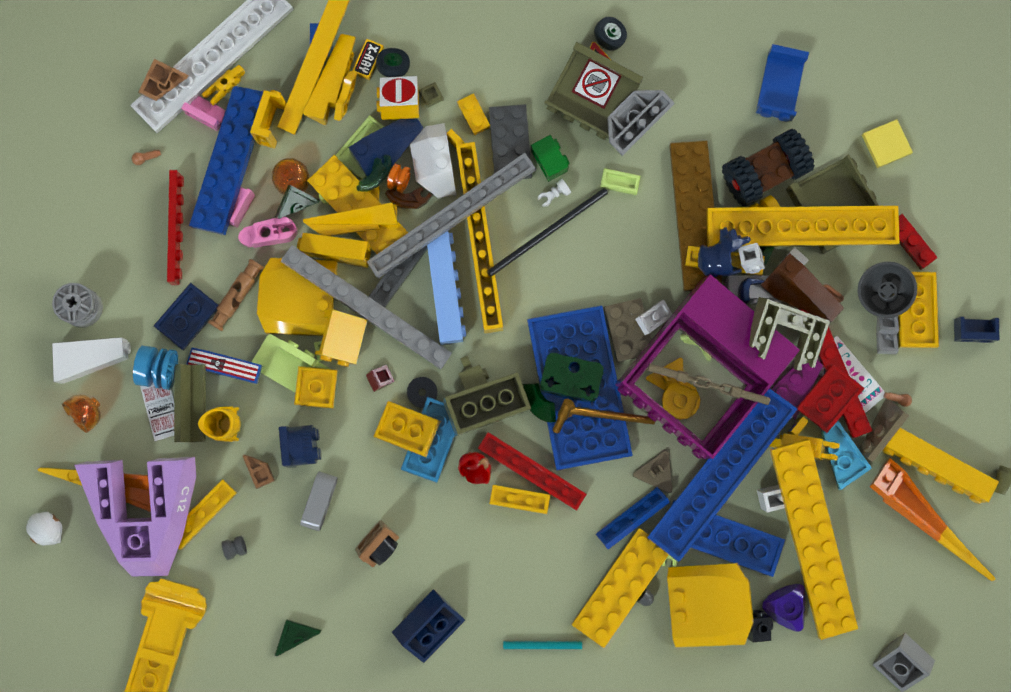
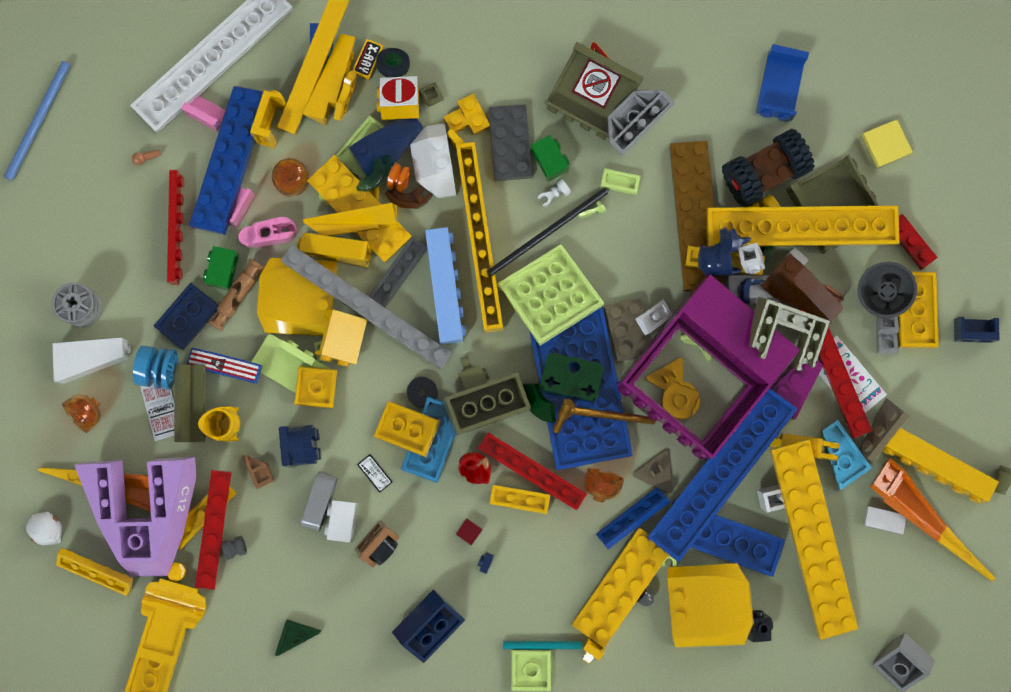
(37, 120): none -> medium blue piece
(94, 572): none -> yellow plate
(160, 80): medium nougat slope -> none
(177, 571): none -> yellow tile
(213, 529): none -> red plate
(221, 268): none -> green brick
(230, 79): yellow hinge -> none
(294, 201): tile -> none
(341, 521): none -> white brick
(374, 473): none -> sticker
(380, 378): dark red slope -> none
(451, 215): light grey plate -> none
(456, 121): none -> yellow plate
(469, 531): none -> dark red tile
(485, 562): none -> dark blue plate
(530, 670): none -> yellowish green tile
(550, 294): none -> yellowish green plate
(592, 650): none -> yellow tile
(601, 209): none -> yellowish green piece
(603, 485): none -> clear orange cylinder
(610, 33): black wheel -> none
(734, 391): dark tan piece -> none
(787, 606): dark purple hat -> none
(798, 426): yellow tile -> none
(830, 398): red tile -> none
(884, 520): none -> white tile
(903, 399): nougat piece -> none

